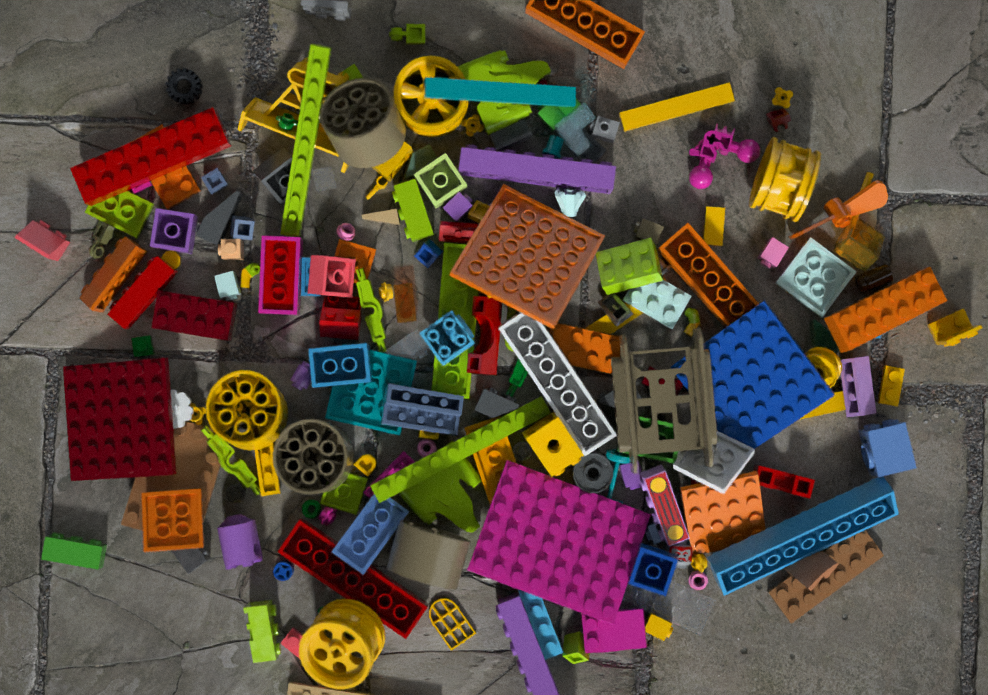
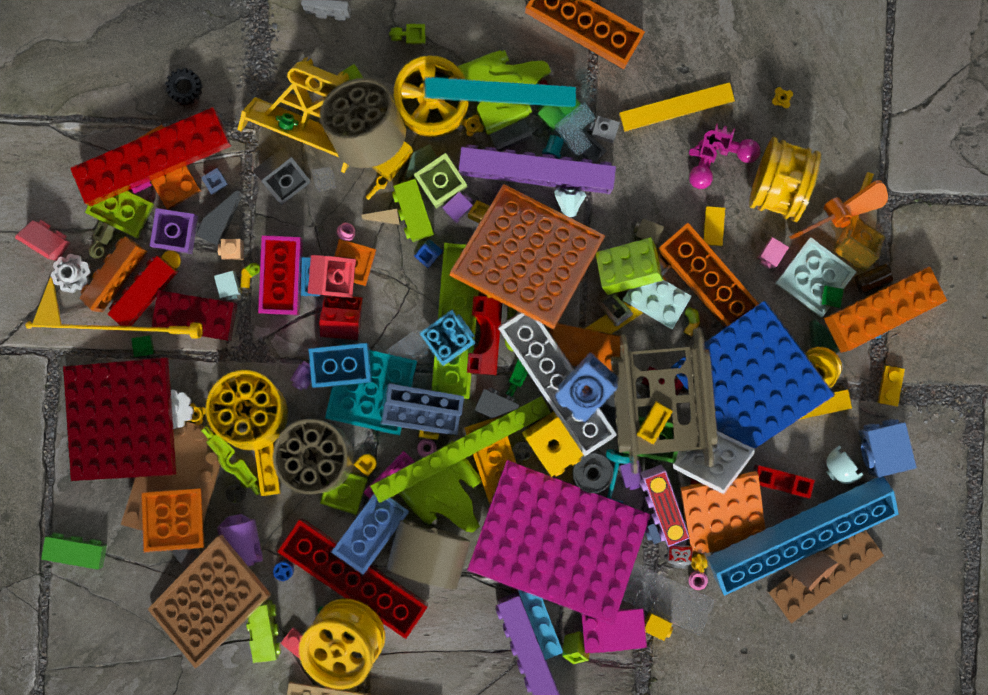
(49, 316): none -> yellow piece
(71, 273): none -> white plant
(209, 601): none -> medium nougat plate
(242, 227): sand blue brick -> none
(305, 140): lime plate -> none
(305, 511): green plate -> none
(327, 516): dark pink plate -> none
(367, 300): lime piece -> none
(386, 291): yellow plate -> none
(405, 303): clear orange plate -> none
(456, 231): red plate -> none
(458, 624): yellow window -> none
(585, 399): none -> medium blue brick
(653, 569): blue brick -> none
(654, 422): none -> yellow tile
(777, 118): dark red tile -> none
(831, 296): none -> green plate
(842, 467): none -> light aqua cylinder
(857, 387): lavender brick -> none
(952, 328): yellow bracket -> none

